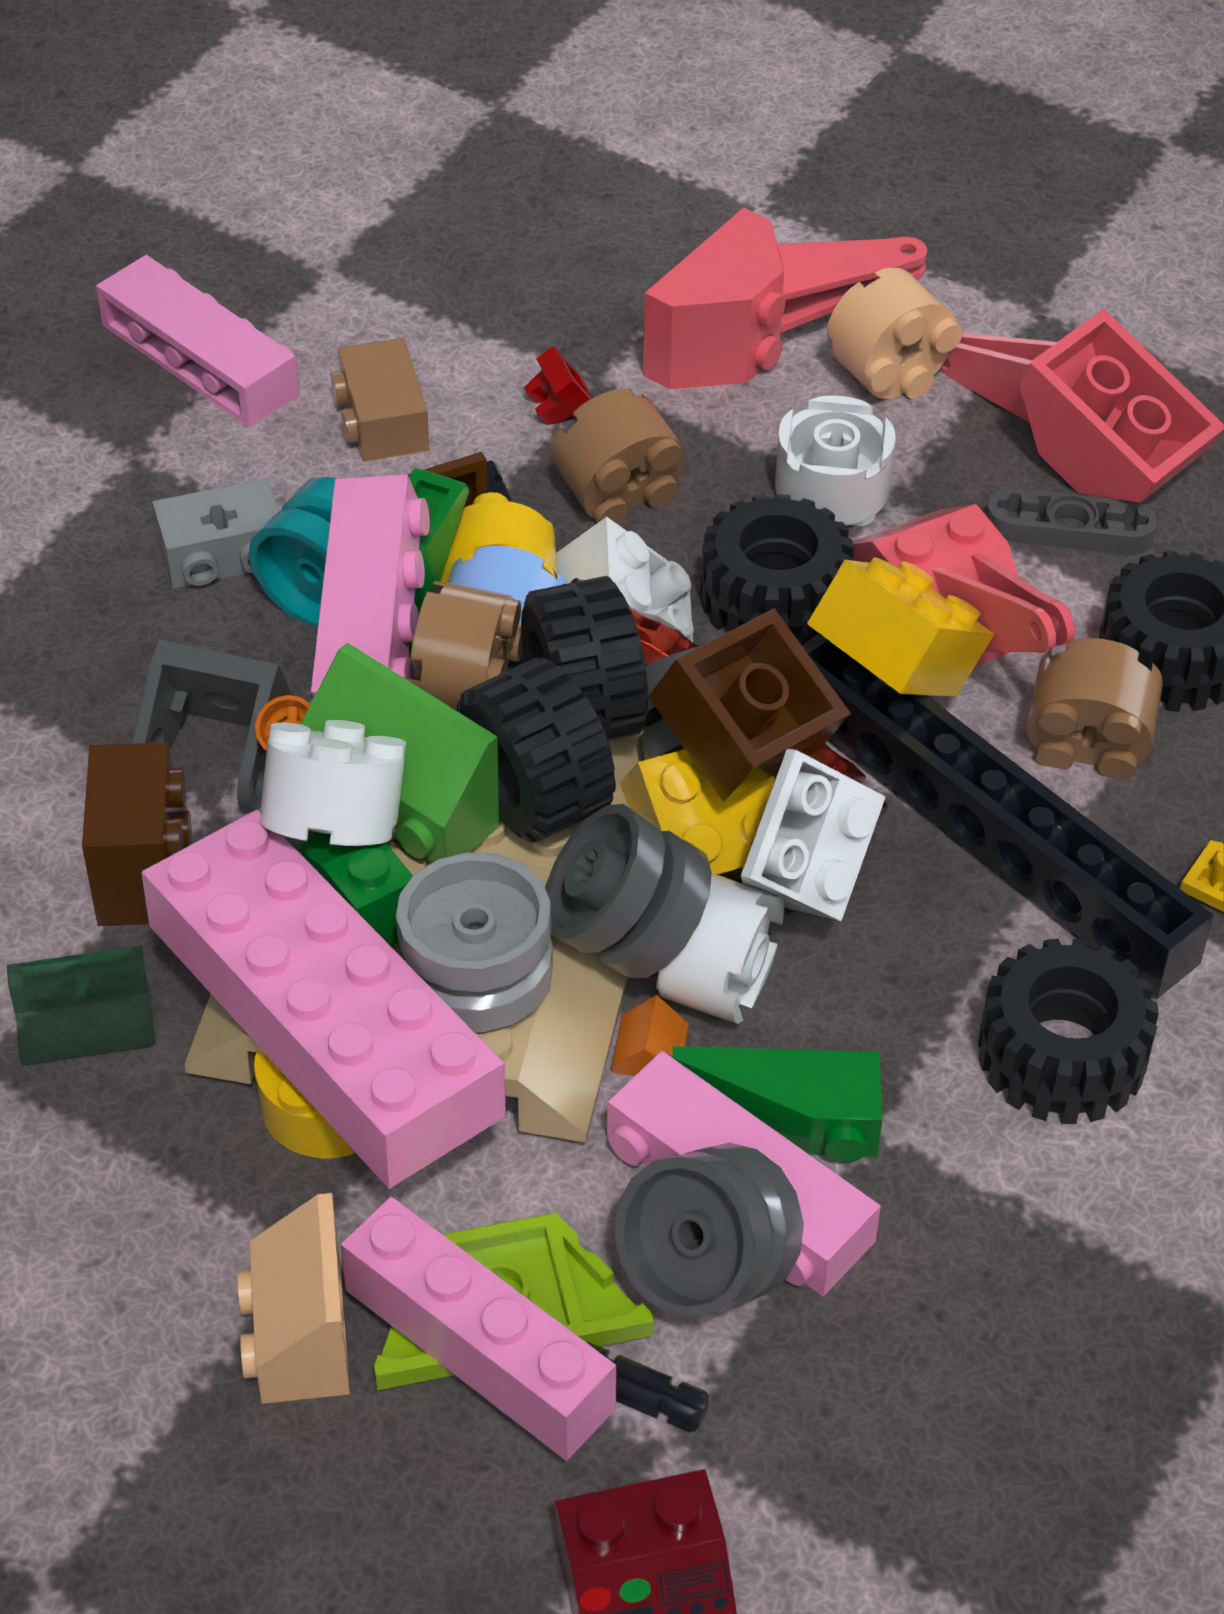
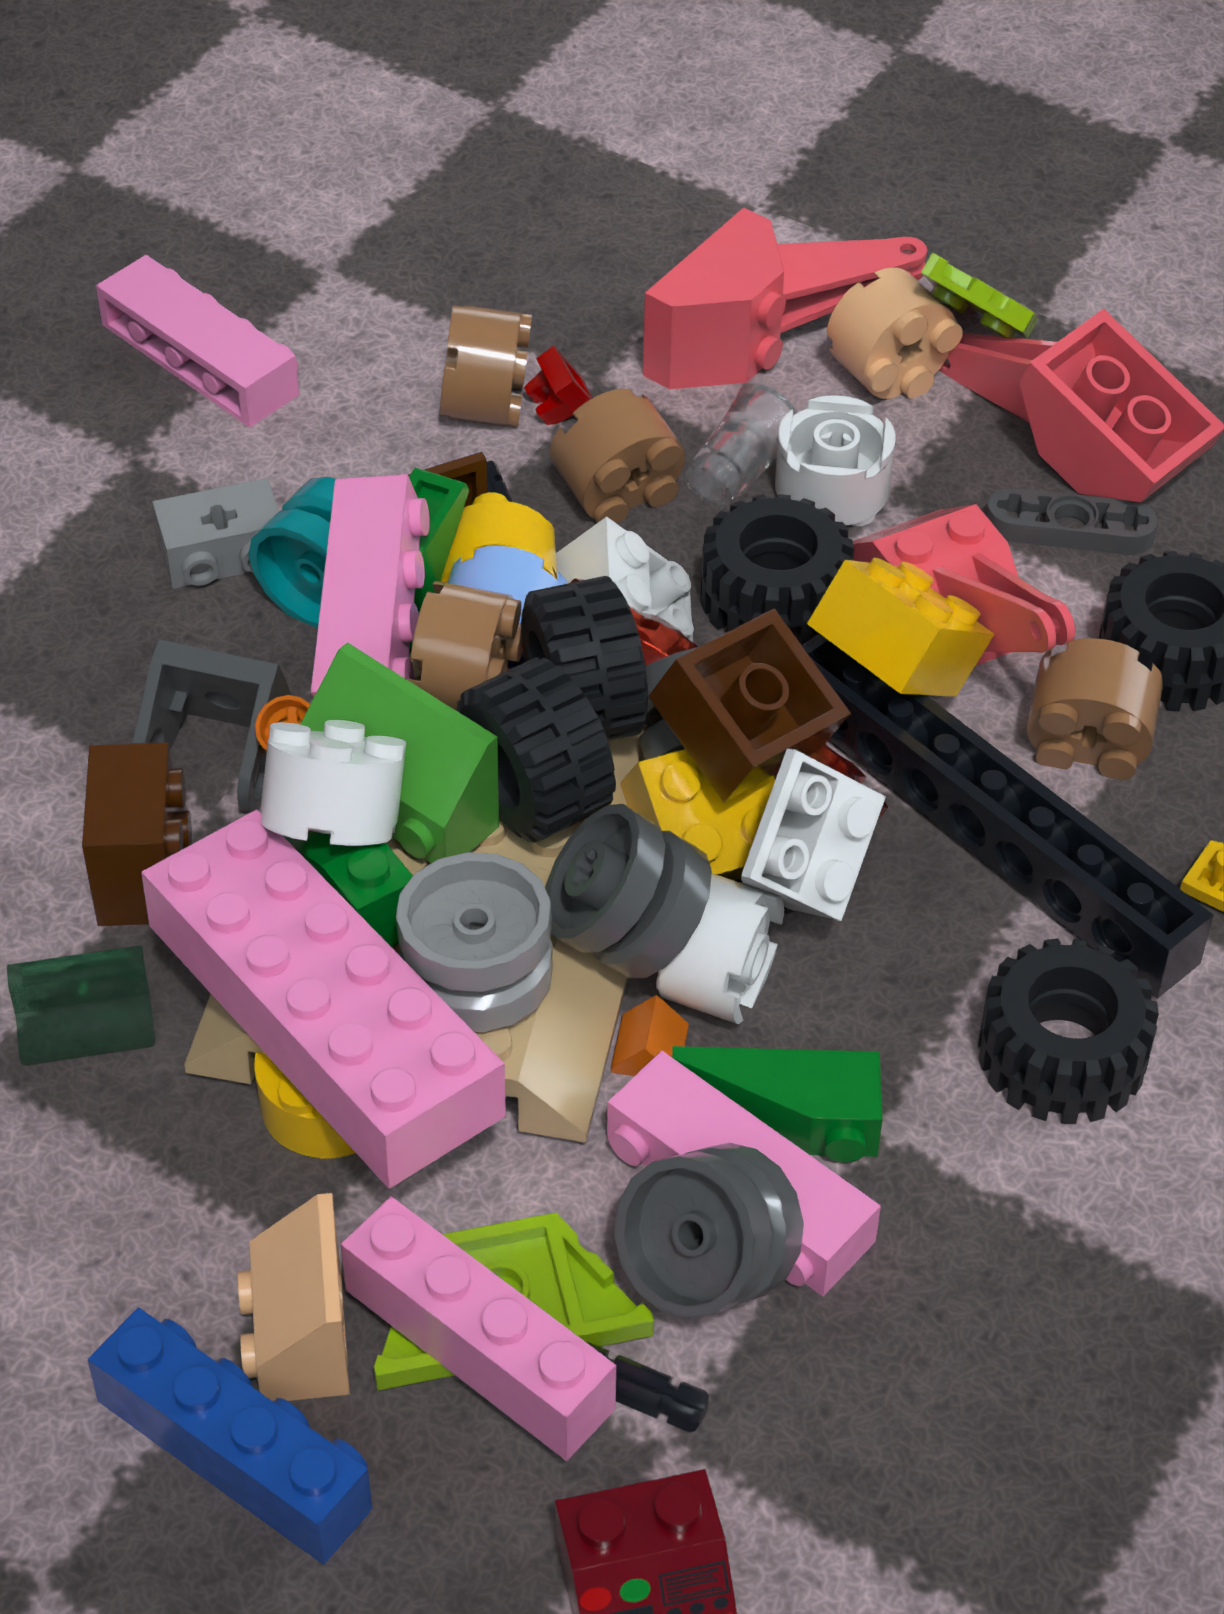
(233, 1433): none -> blue brick
(381, 399): medium nougat brick -> none
(485, 365): none -> medium nougat brick
(739, 446): none -> clear plant
(961, 291): none -> lime wing

